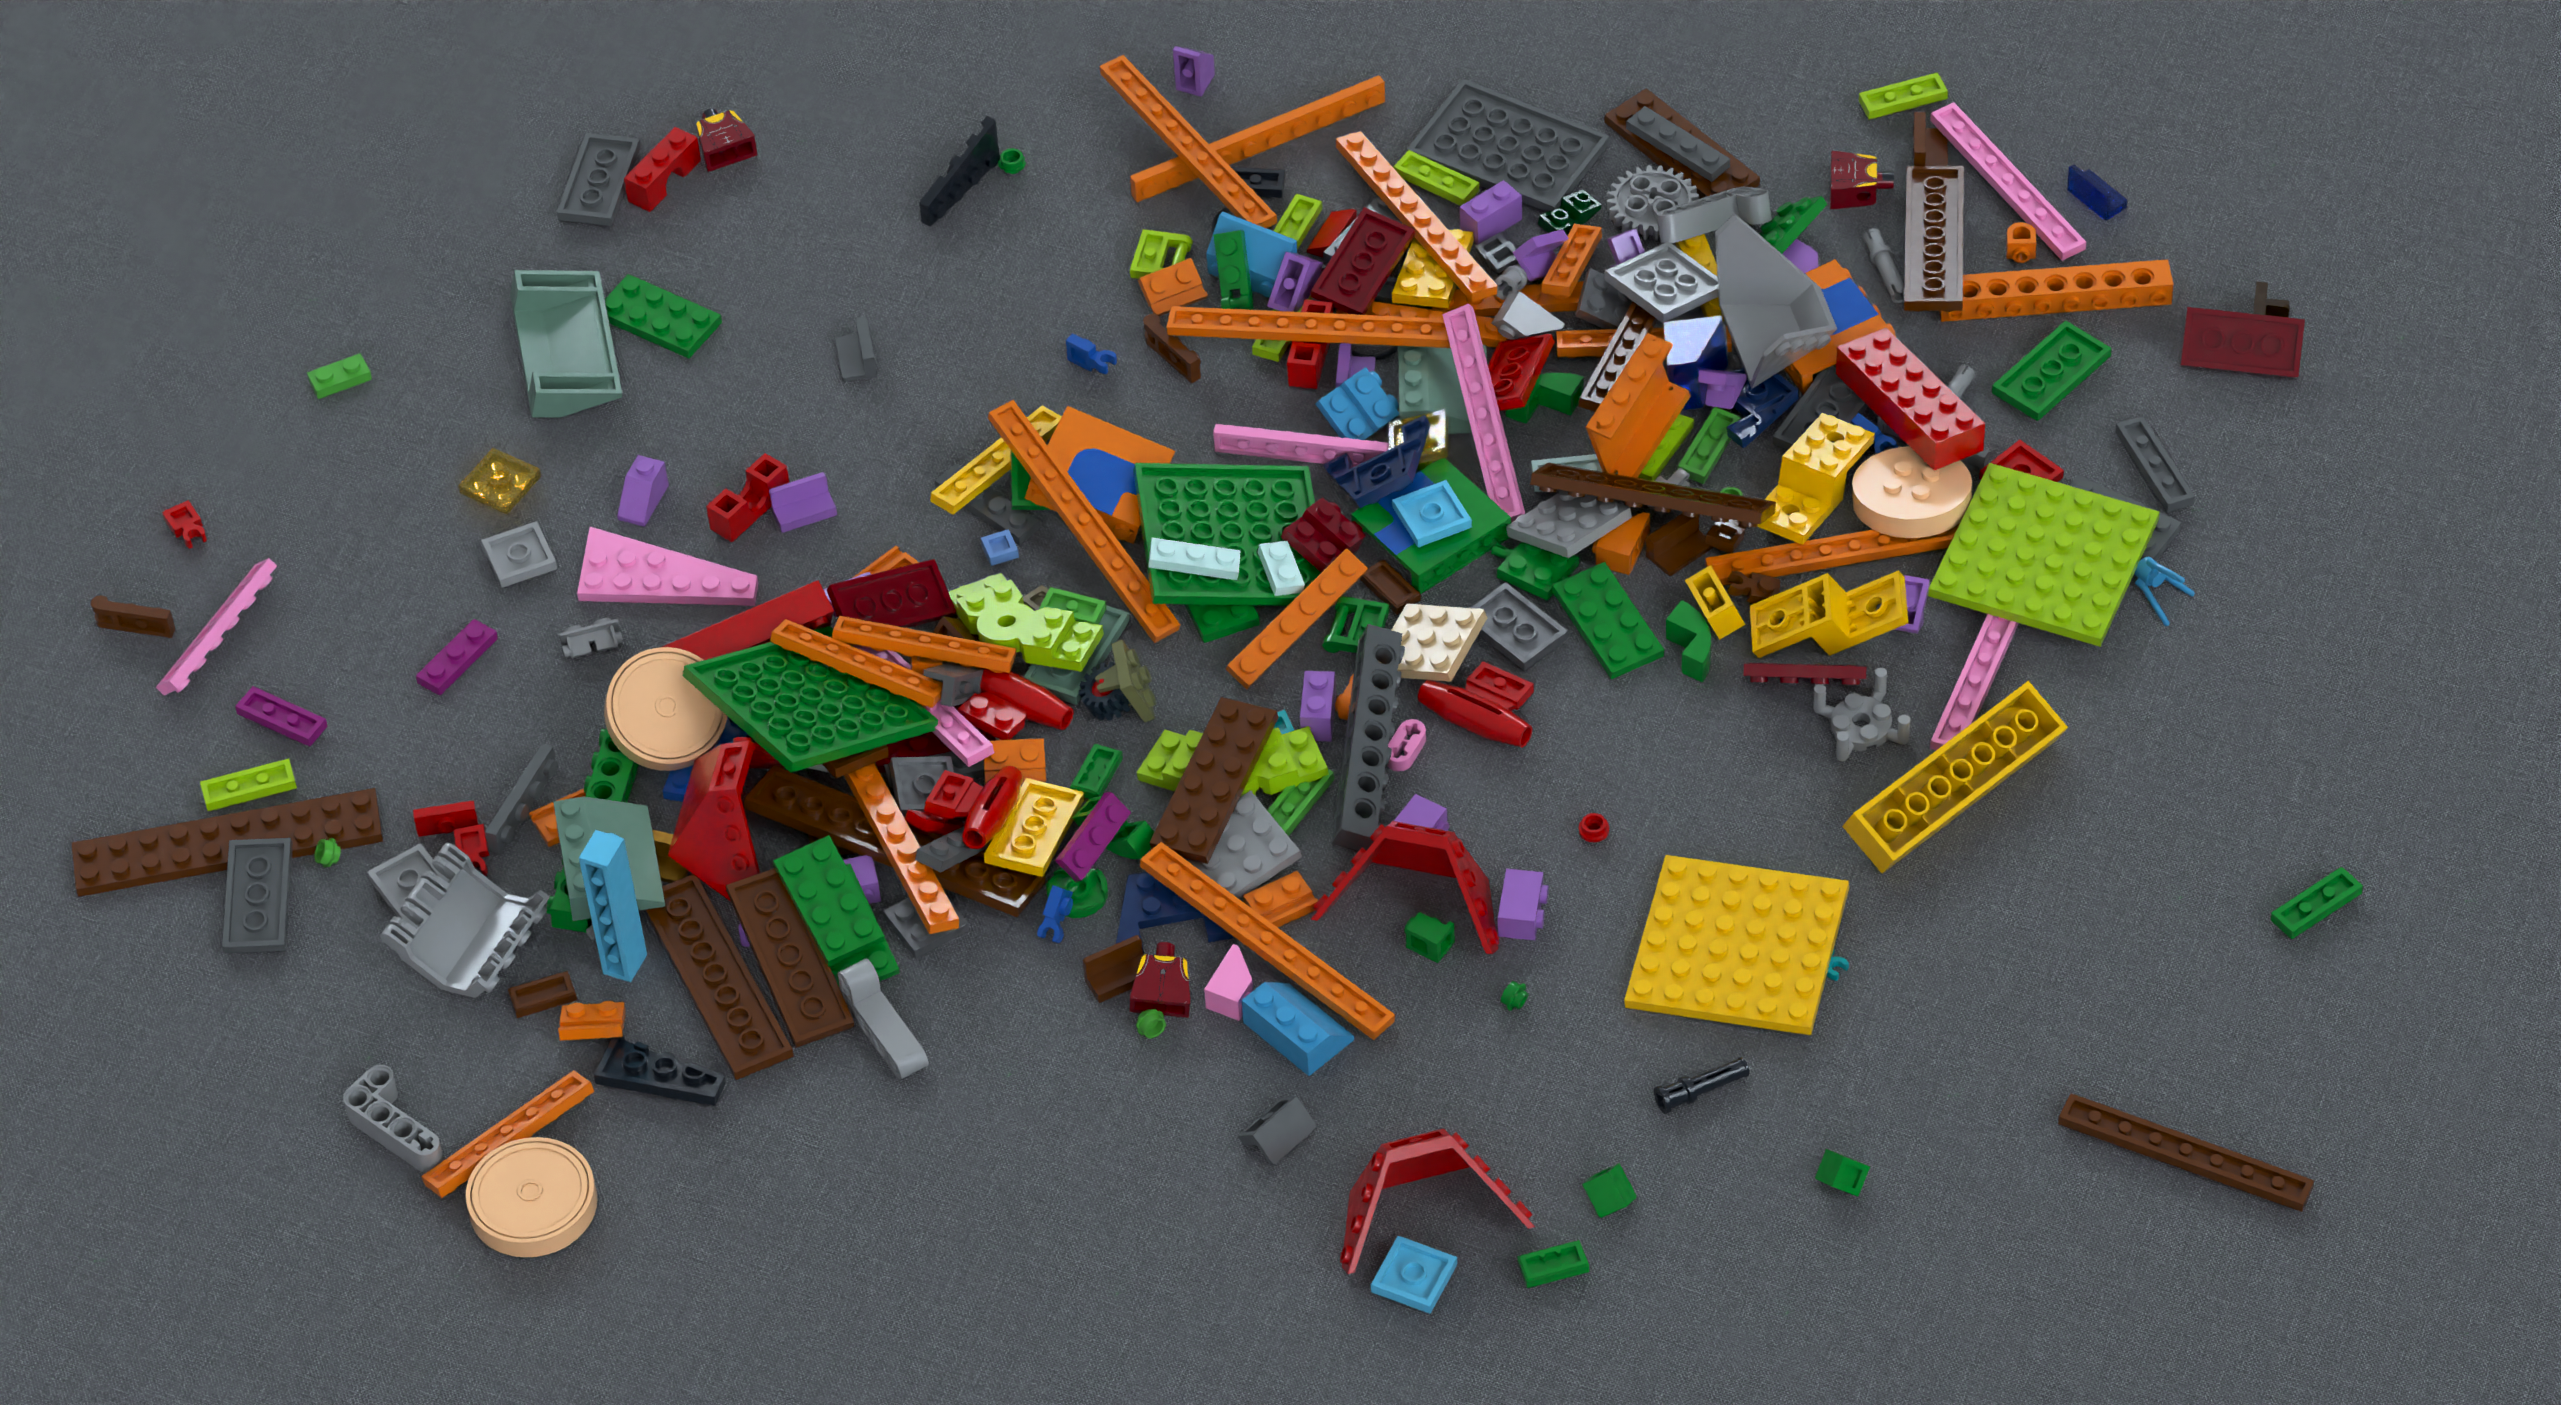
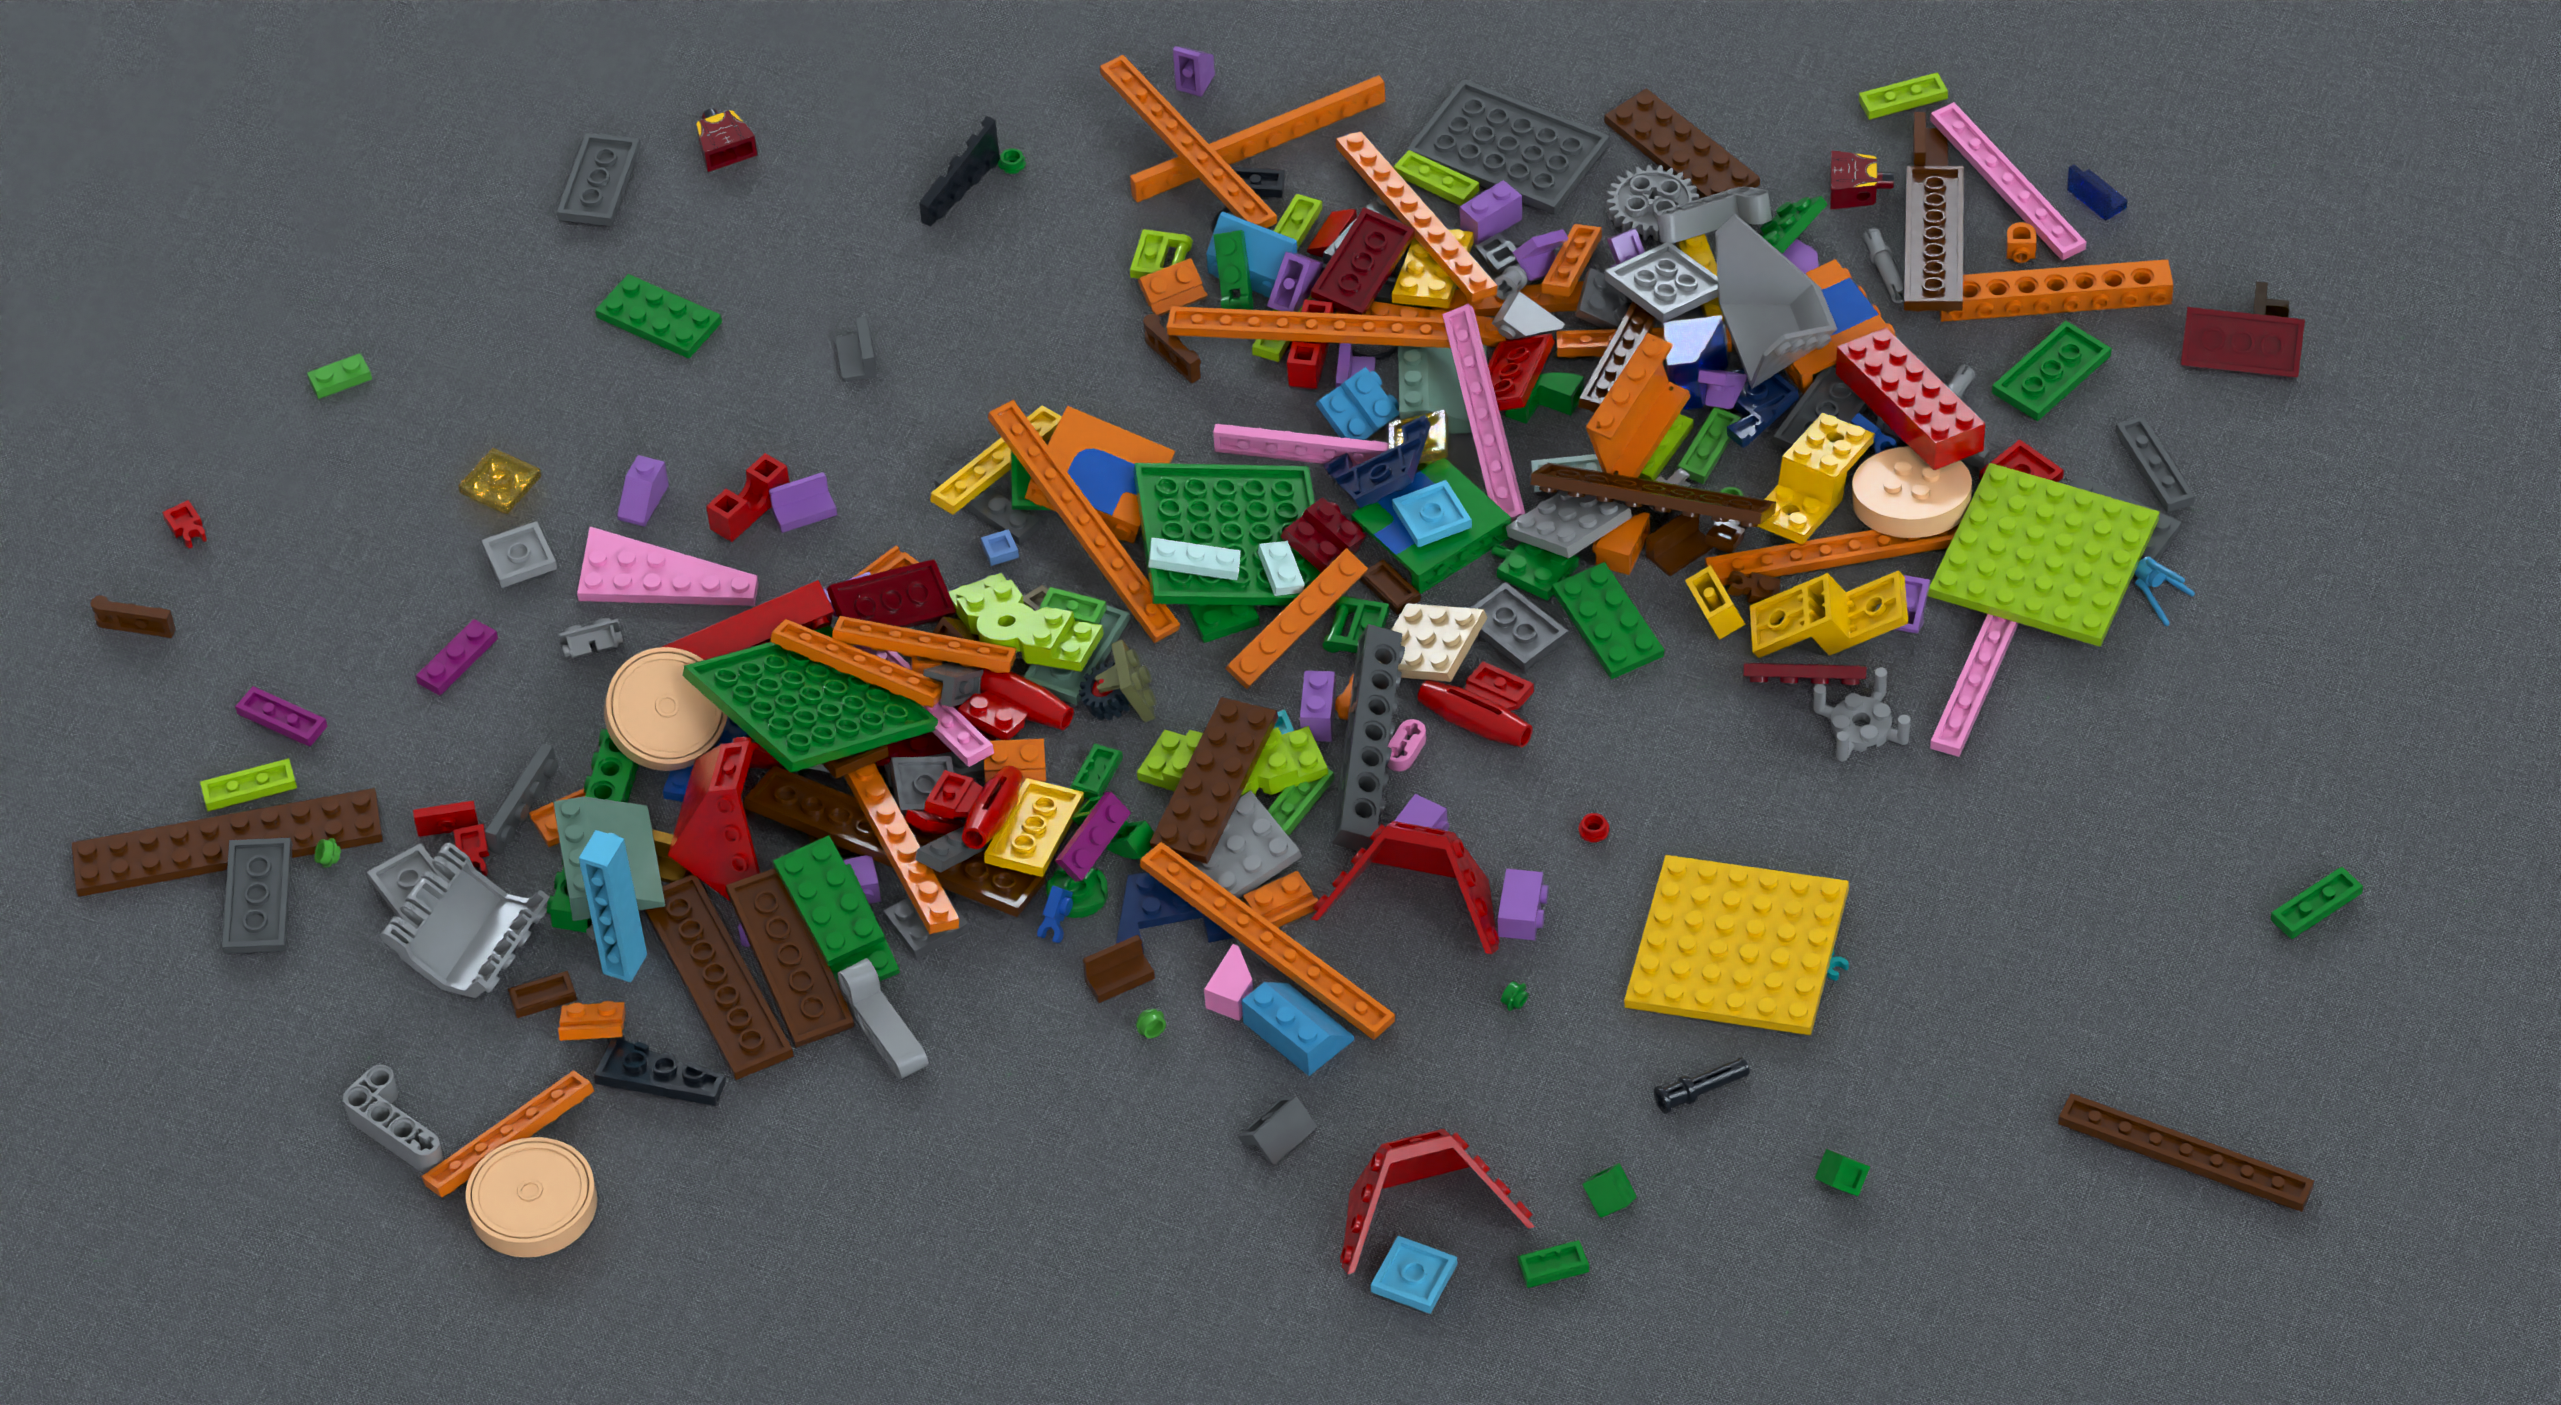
(223, 620): bright pink plate -> none
(564, 341): sand green slope -> none
(647, 180): red arch -> none
(1084, 354): blue plate -> none
(1162, 983): dark red torso -> none
(1429, 936): green brick -> none
(1574, 209): dark green slope -> none
(1678, 143): dark grey plate -> none
(1690, 630): green brick -> none
(1954, 777): yellow brick -> none

